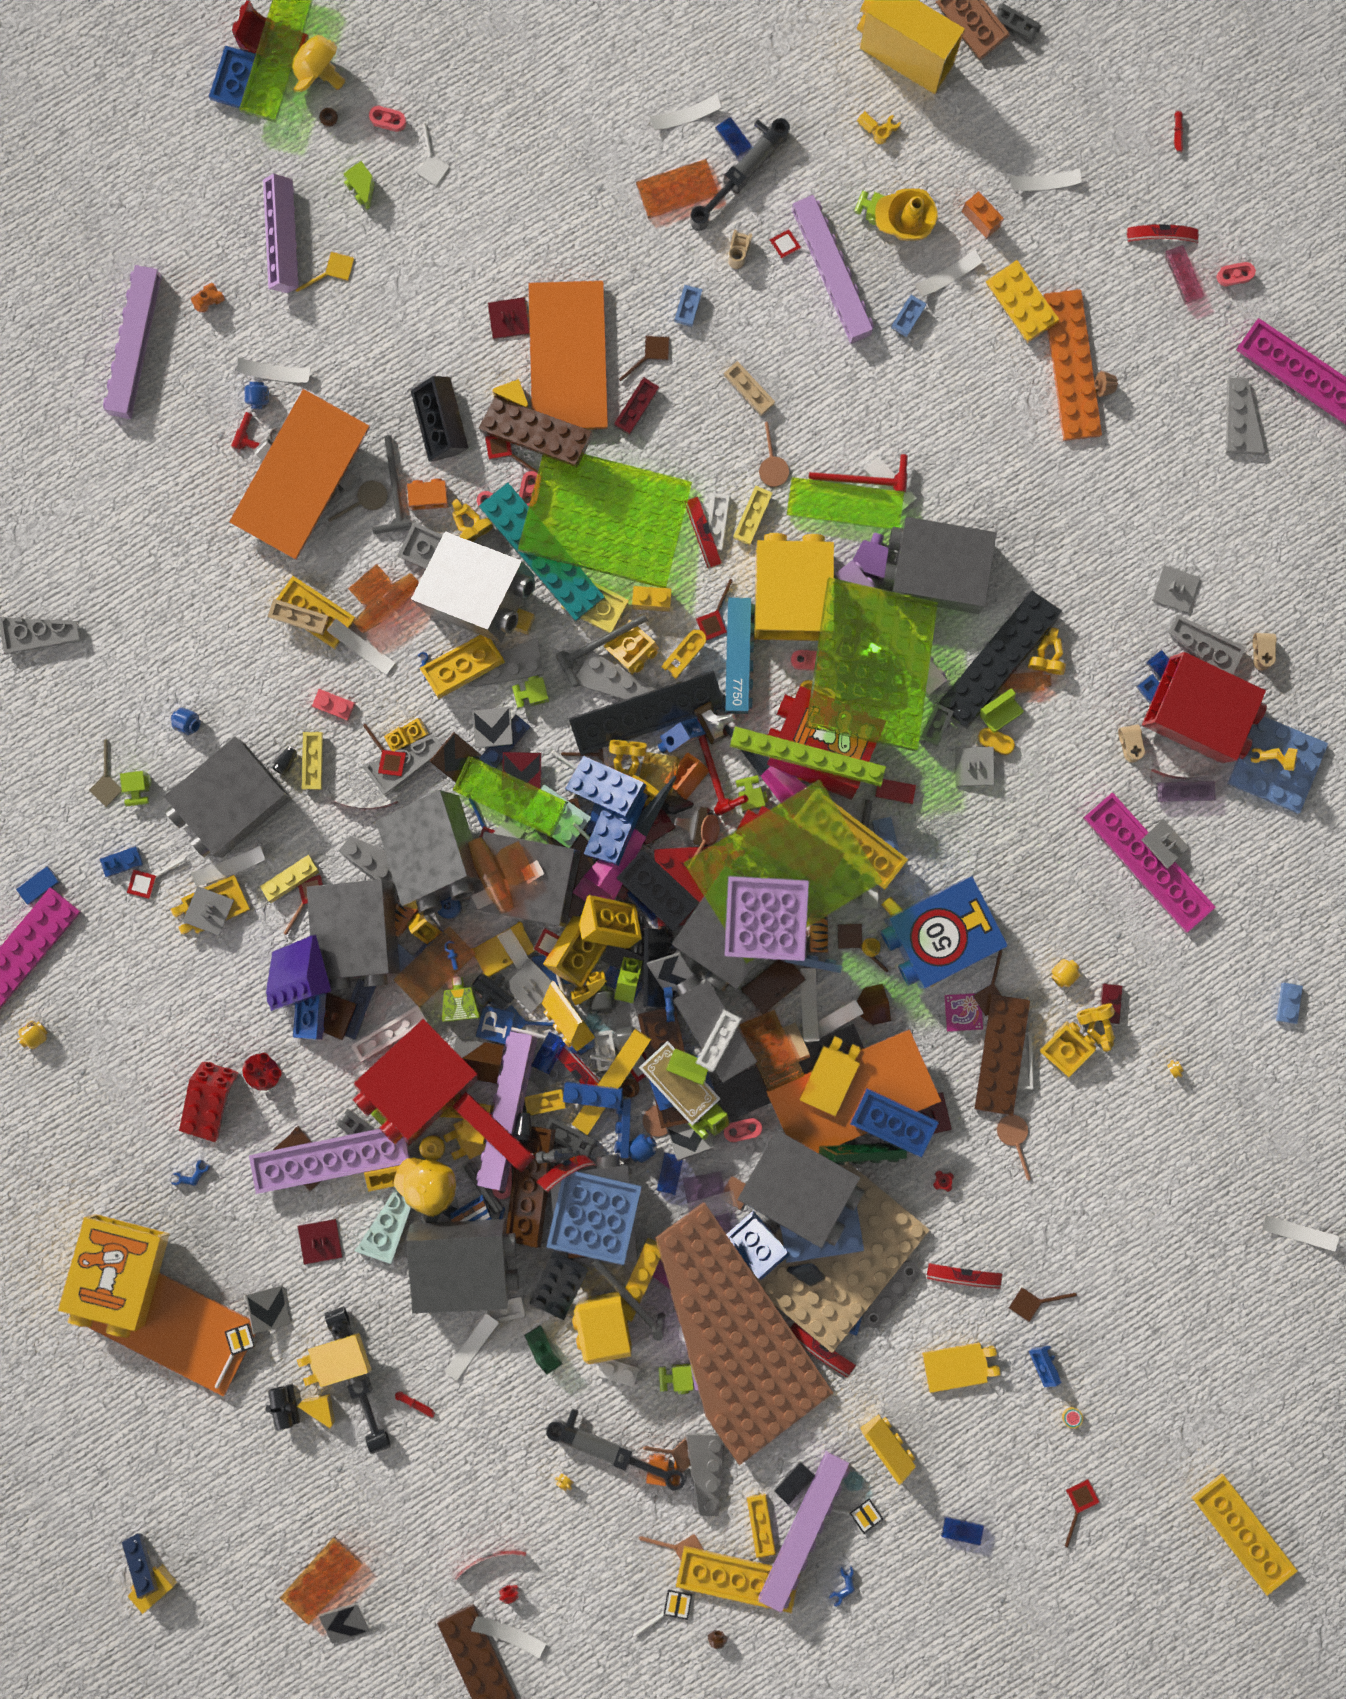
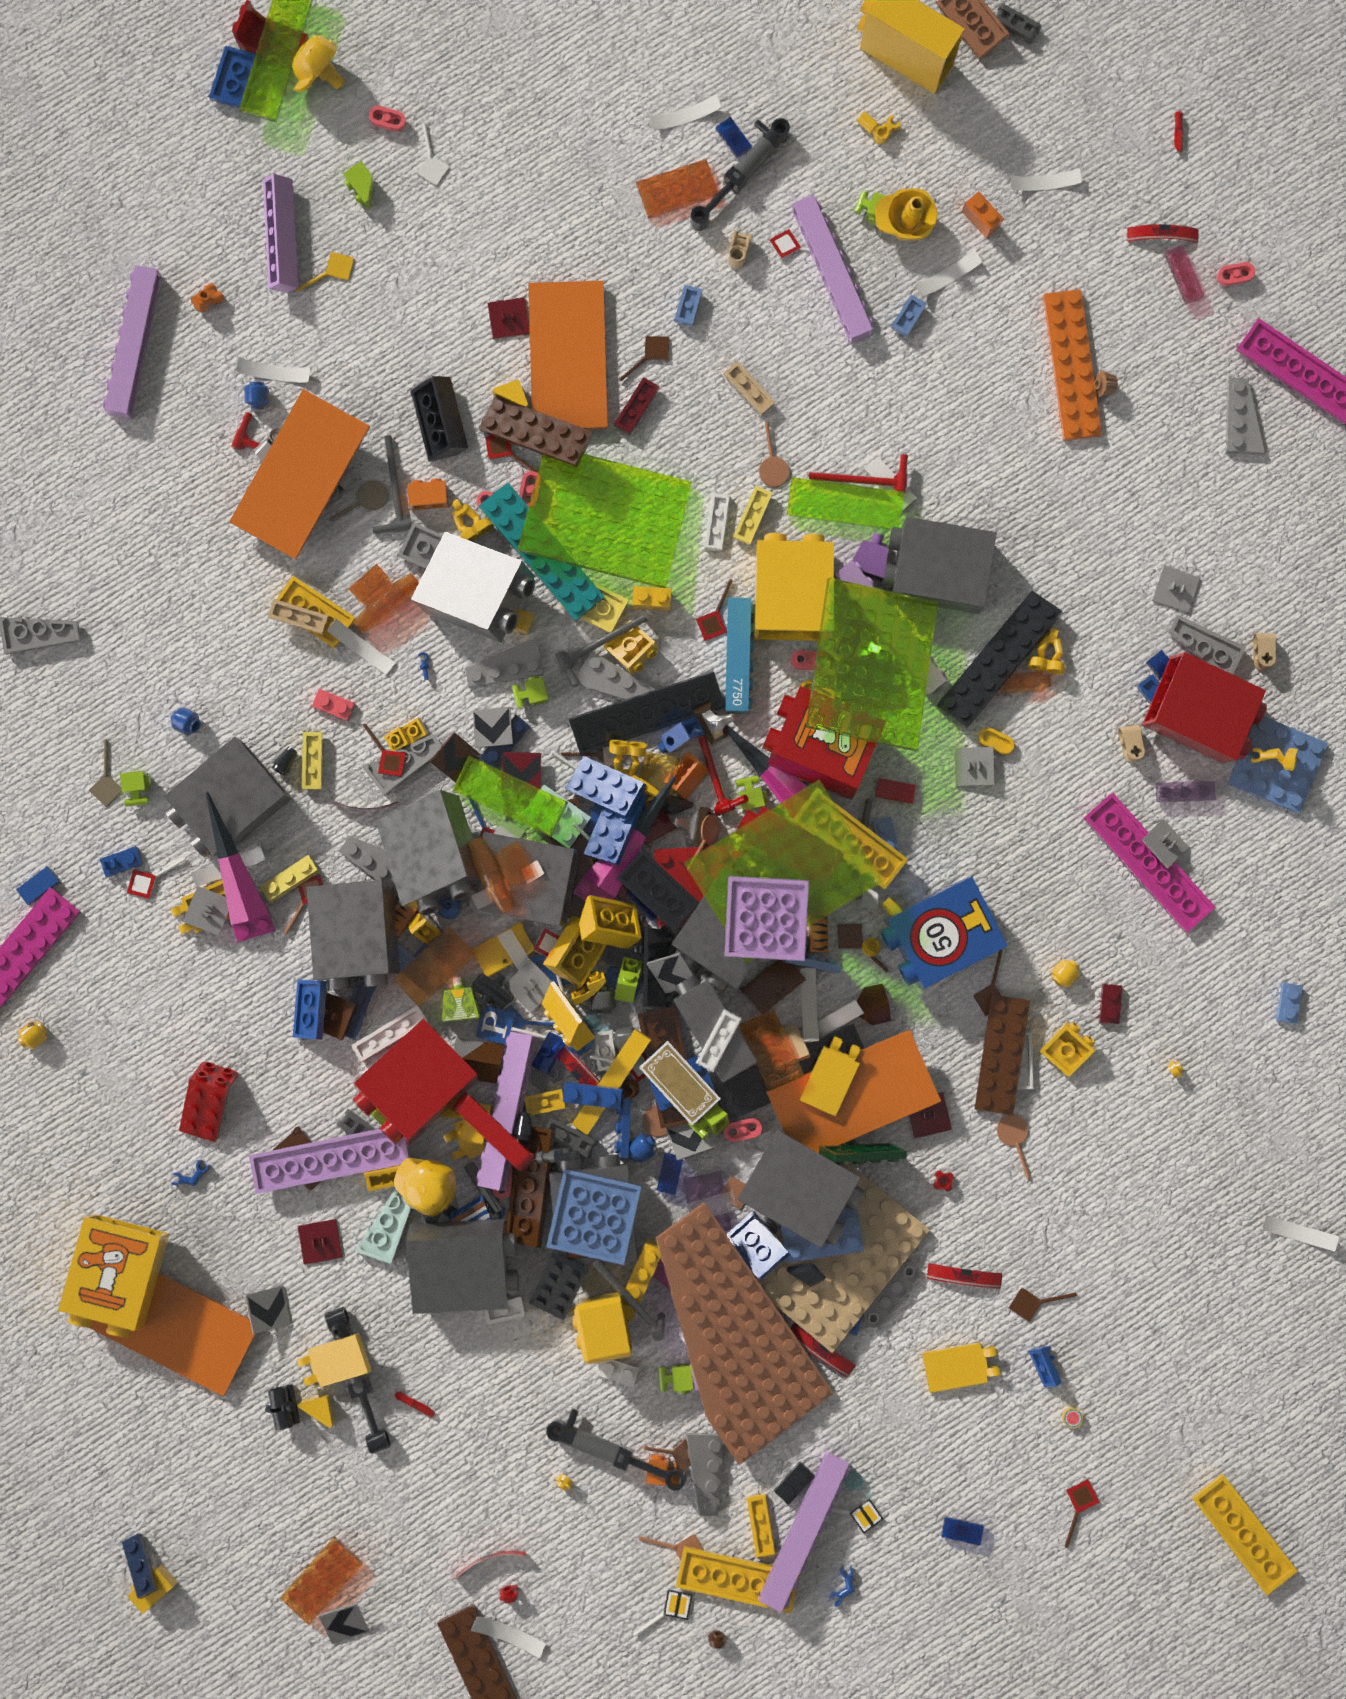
(239, 1340): piece -> none
(245, 904): none -> dark pink plate
(266, 1079): red plate -> none
(296, 974): dark purple slope -> none
(328, 112): reddish brown plate -> none
(432, 1147): yellow head -> none
(452, 956): blue hand -> none
(462, 665): yellow tile -> none
(471, 1347): white sticker -> none
(543, 1350): clear green slope -> none
(562, 1170): red sticker -> none
(669, 1004): blue arm -> none
(685, 652): yellow plate -> none
(686, 1067): lime panel -> none
(703, 532): red sticker -> none
(807, 756): lime plate -> none
(889, 1448): yellow slope -> none
(894, 1122): blue plate -> none
(935, 724): dark grey panel -> none
(962, 1013): dark pink sticker -> none
(1001, 711): lime panel -> none
(1022, 301): yellow plate -> none
(1100, 1013): yellow piece -> none
(1176, 777): sticker -> none

